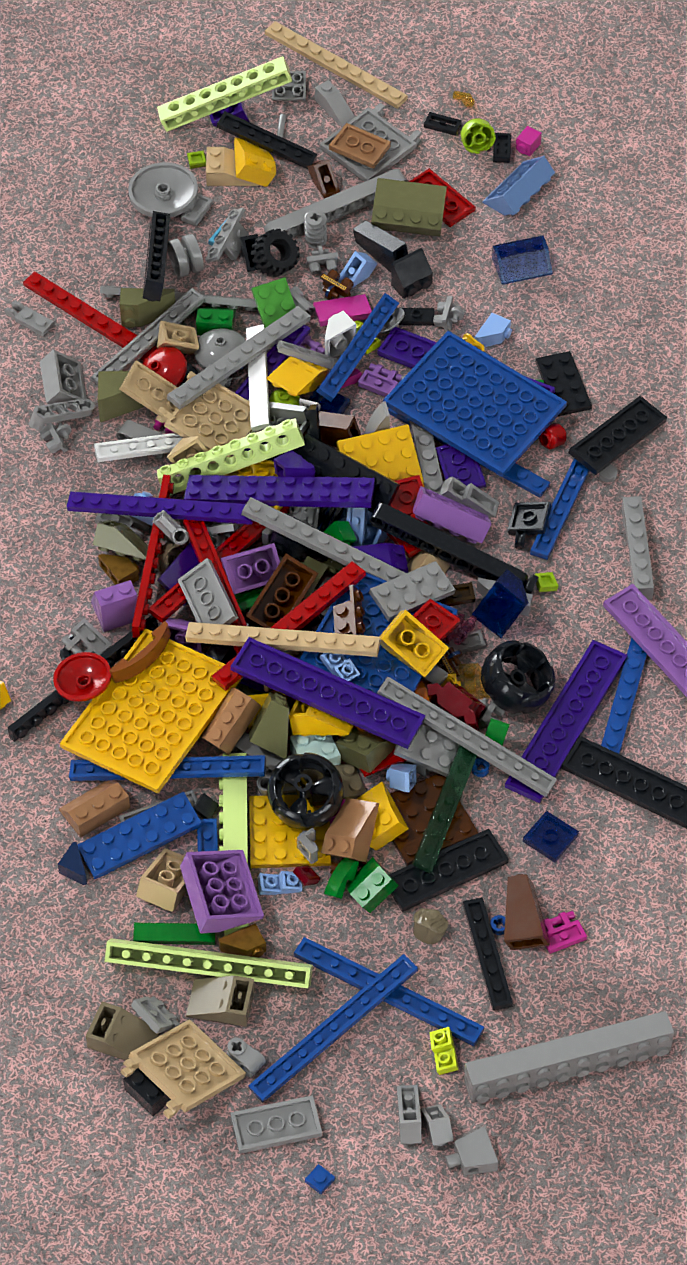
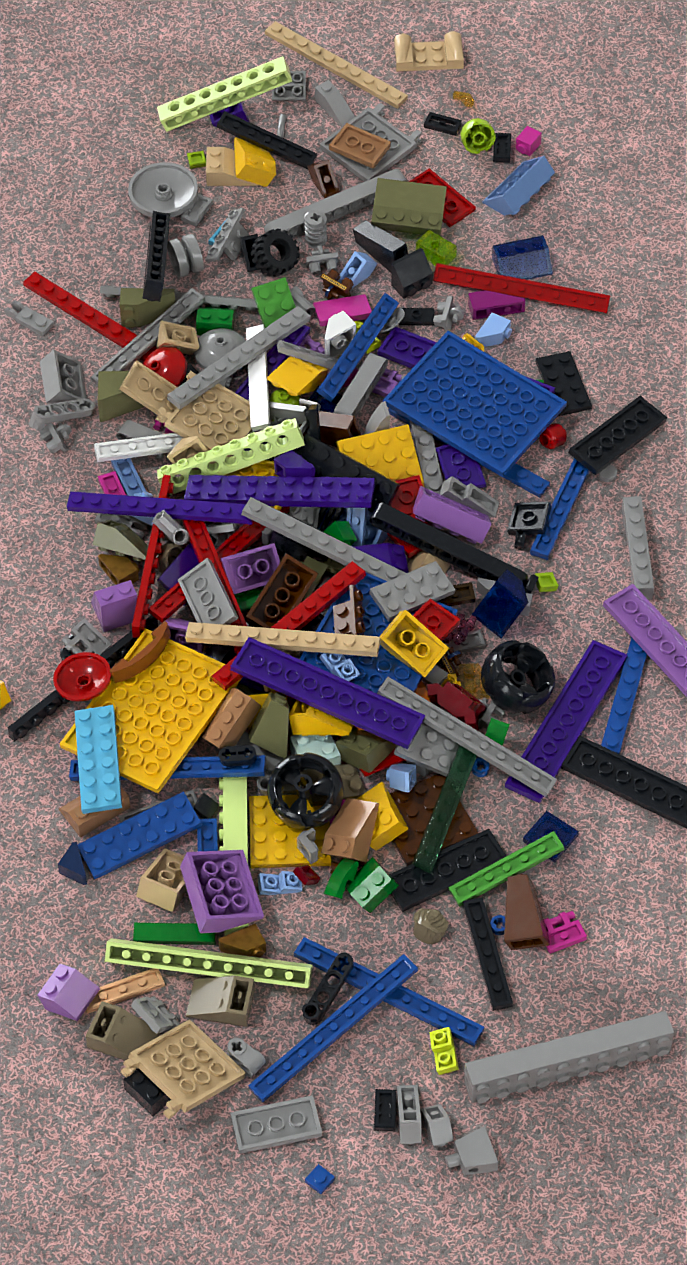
(67, 992): none -> medium lavender slope
(98, 759): none -> medium azure plate
(111, 484): none -> dark pink plate
(127, 988): none -> light nougat tile
(128, 476): none -> medium blue plate
(237, 755): none -> black beam
(325, 987): none -> black beam
(362, 385): none -> light grey beam
(385, 1110): none -> black plate
(429, 55): none -> tan piece
(437, 248): none -> clear neon green brick
(486, 302): none -> magenta slope
(508, 866): none -> bright green plate
(521, 288): none -> red plate

